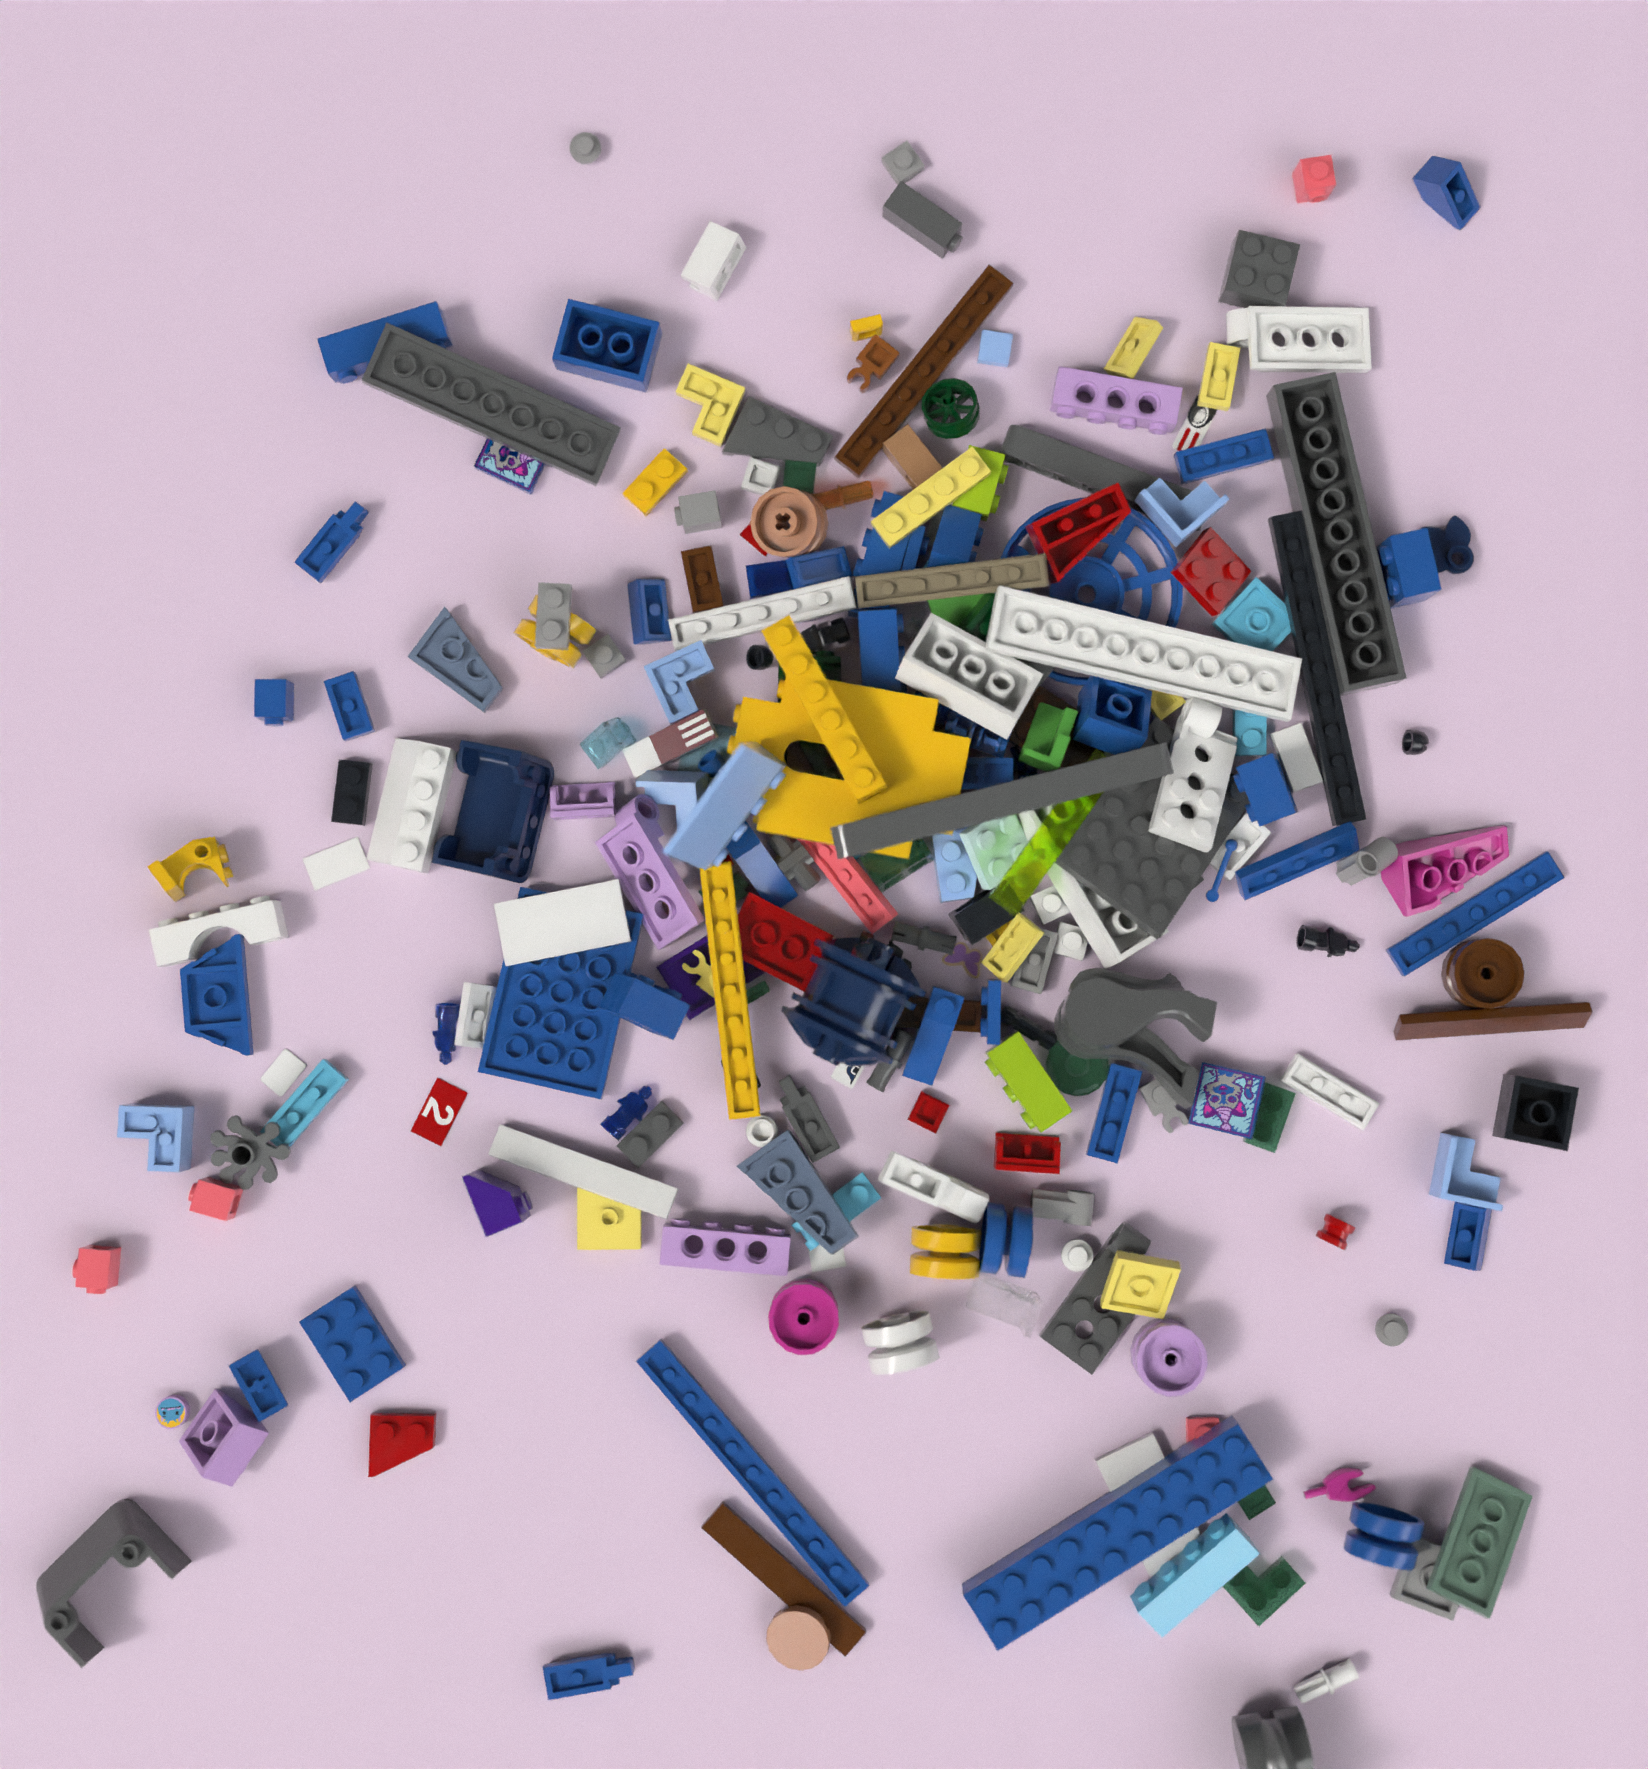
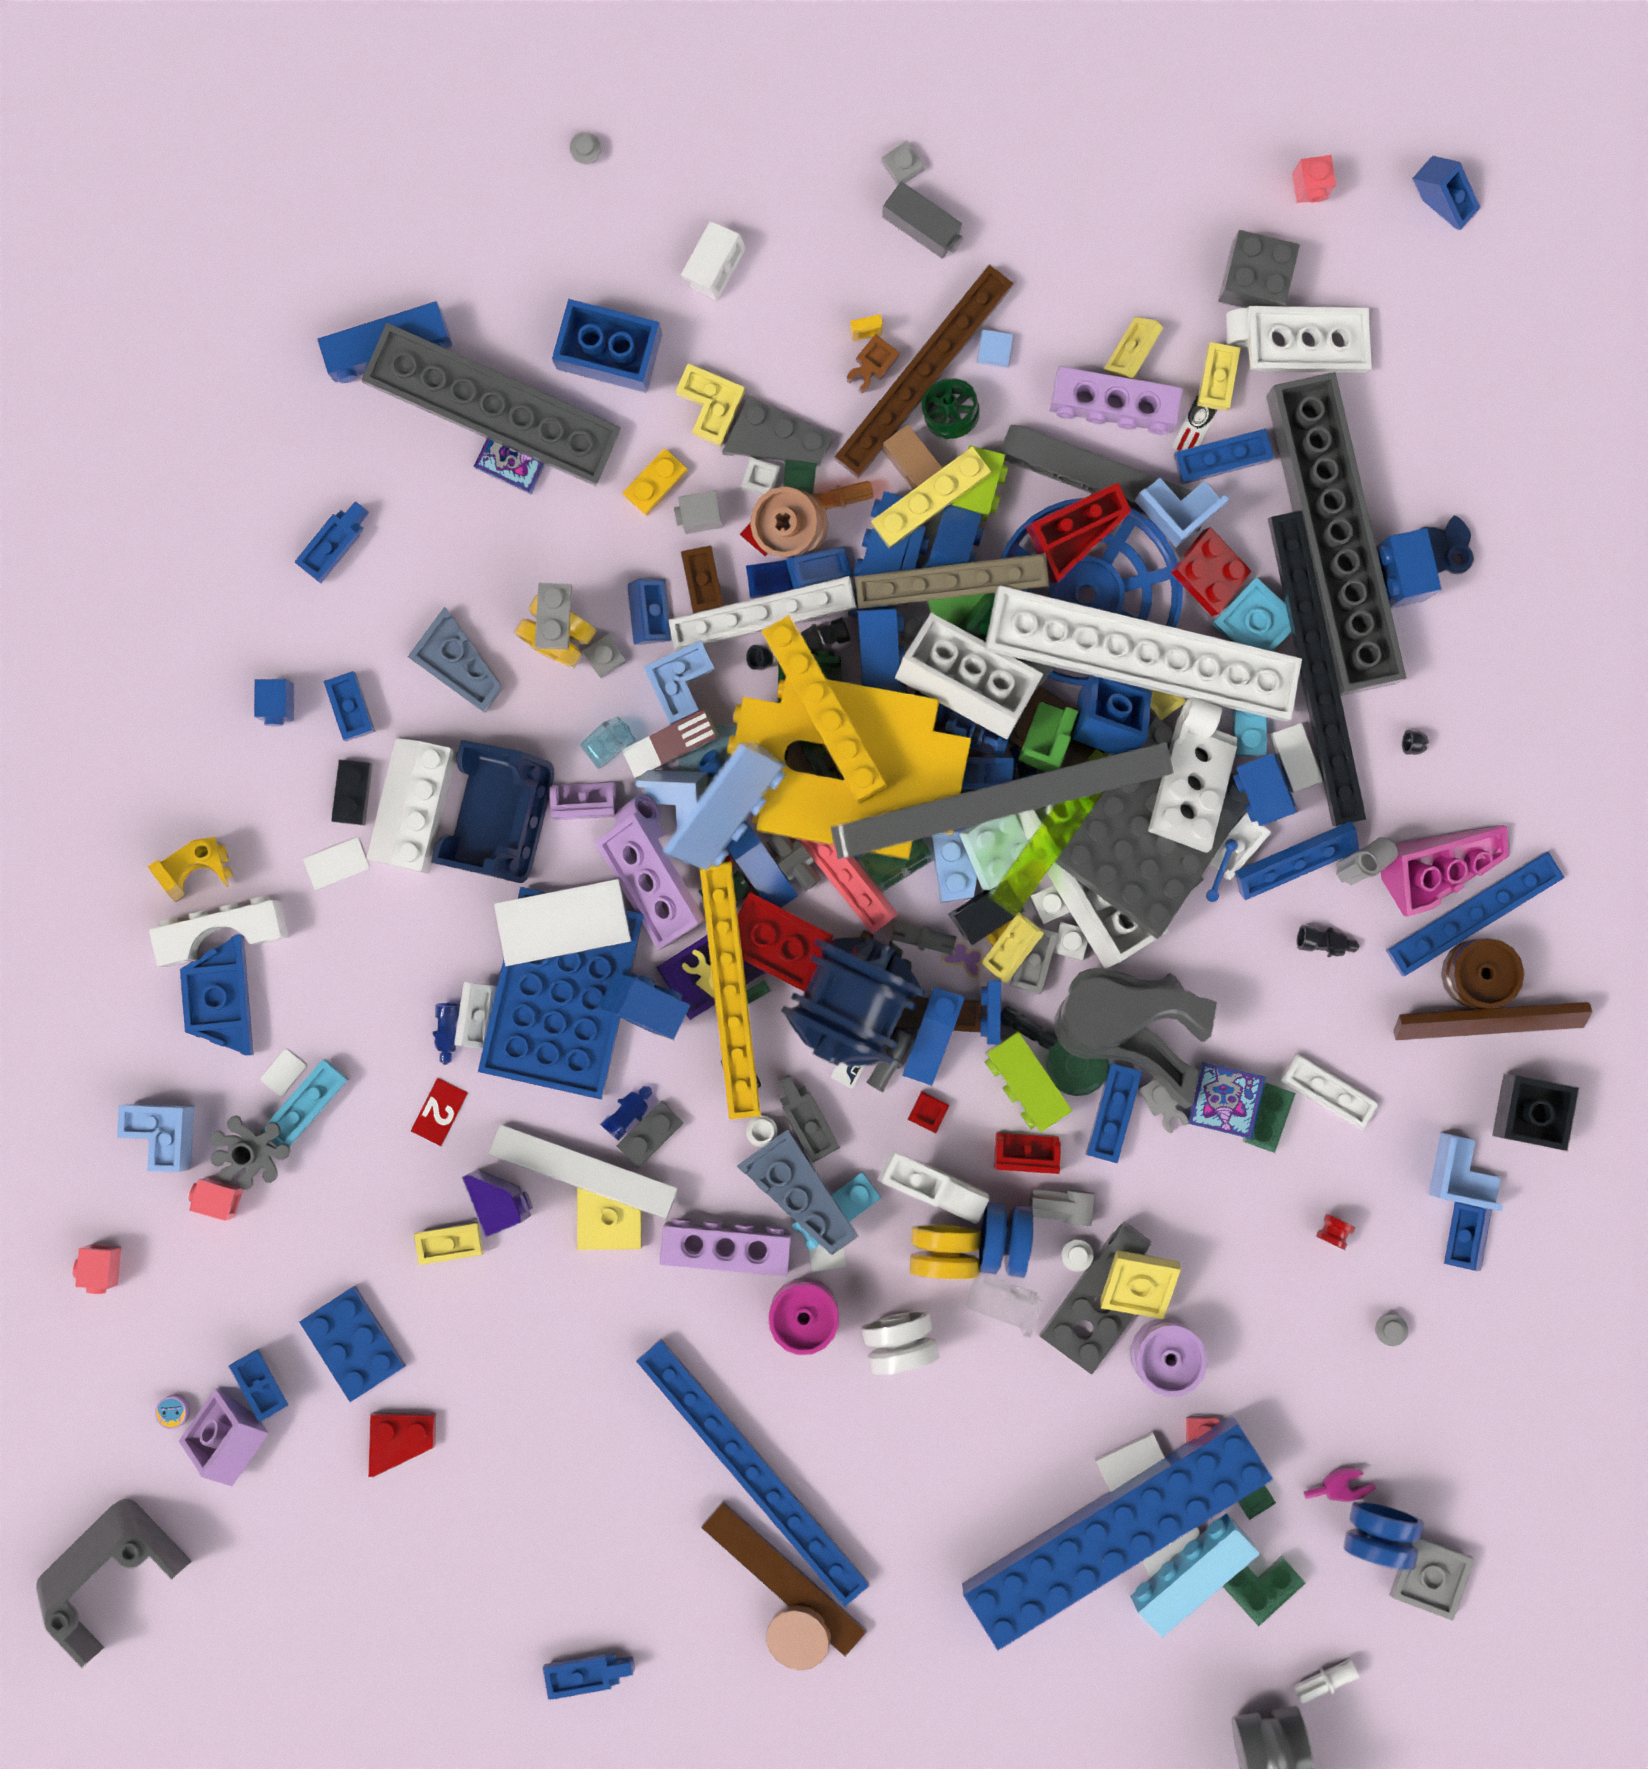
(448, 1243): none -> light yellow plate
(1479, 1542): sand green plate -> none

